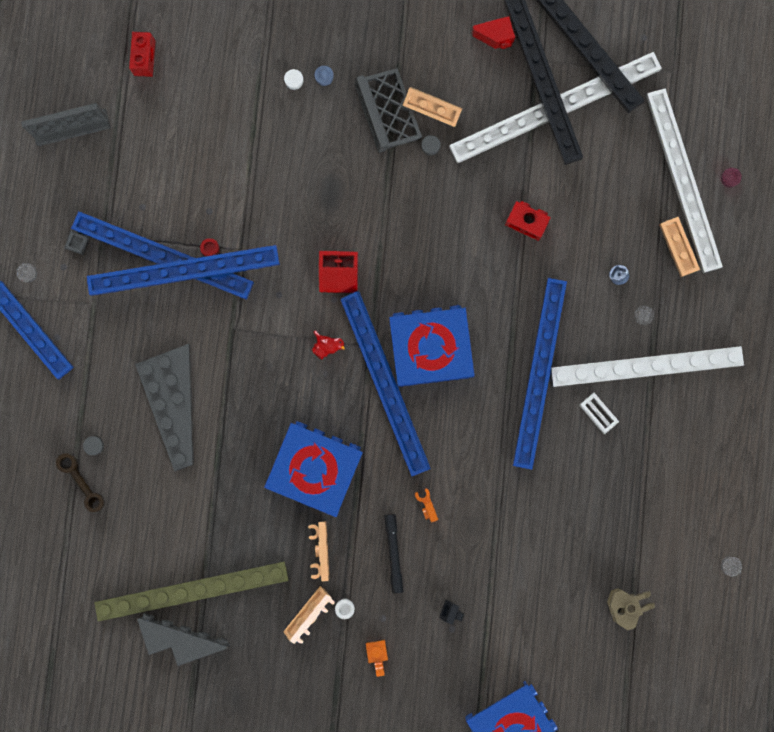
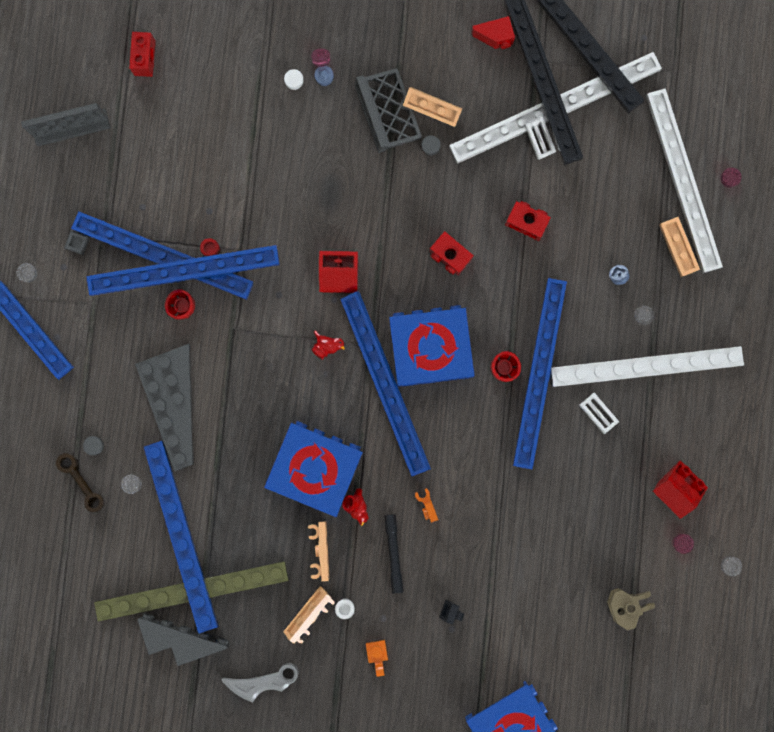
(131, 484): none -> clear tile
(181, 537): none -> blue plate
(183, 306): none -> red helmet
(251, 688): none -> light grey piece
(320, 57): none -> clear pink tile
(356, 506): none -> red animal
(447, 243): none -> red brick
(504, 366): none -> red helmet
(533, 141): none -> white tile
(680, 489): none -> red slope
(683, 543): none -> clear pink tile

